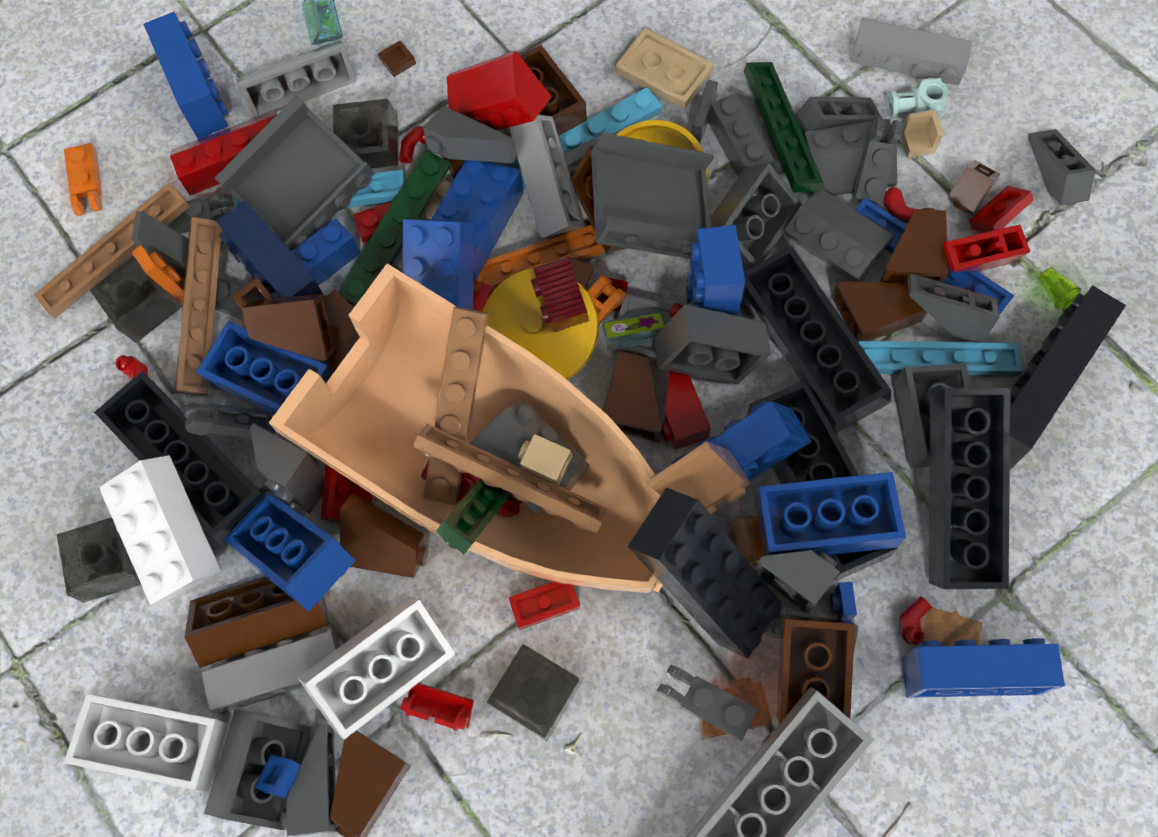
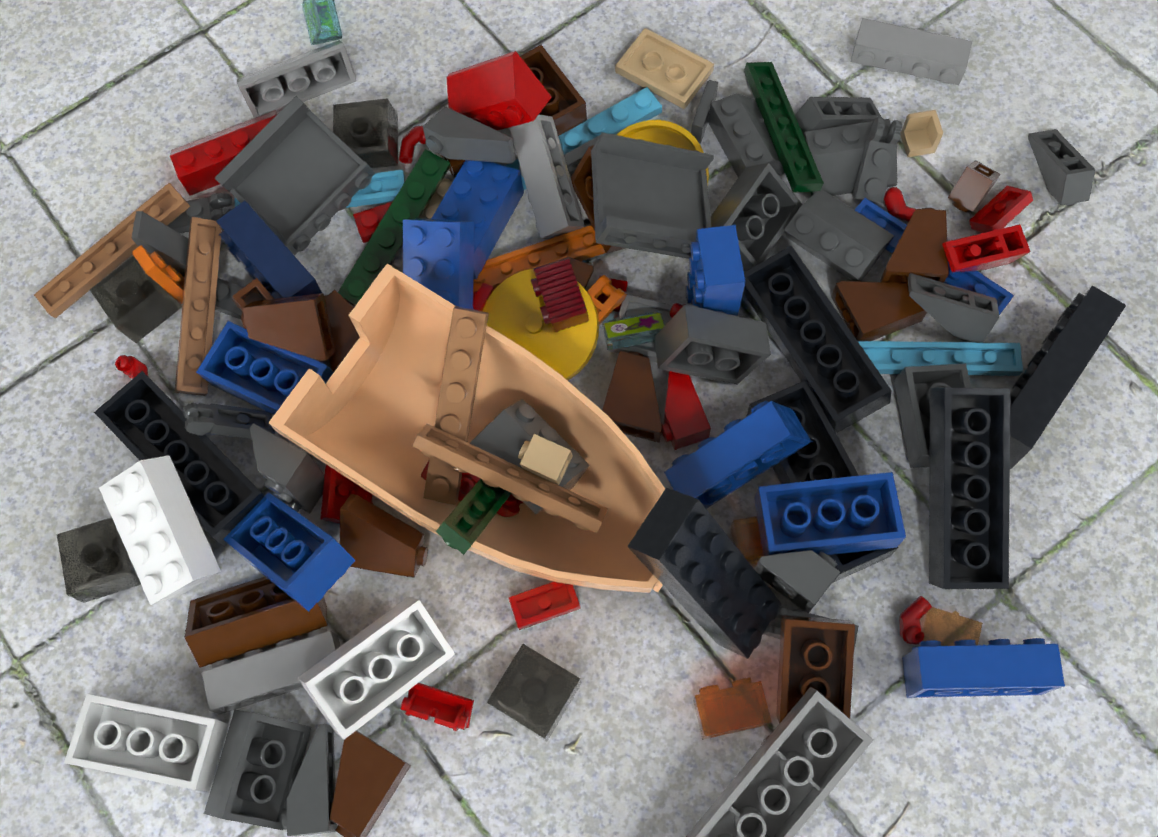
(83, 177): orange hinge -> none
(187, 74): blue brick -> none
(278, 776): blue plate -> none
(327, 251): blue brick -> none
(397, 58): reddish brown tile -> none
(704, 474): medium nougat slope -> none
(710, 704): dark grey hinge -> none
(843, 601): blue plate -> none
(928, 96): light aqua connector -> none
(1059, 288): clear neon green cone -> none

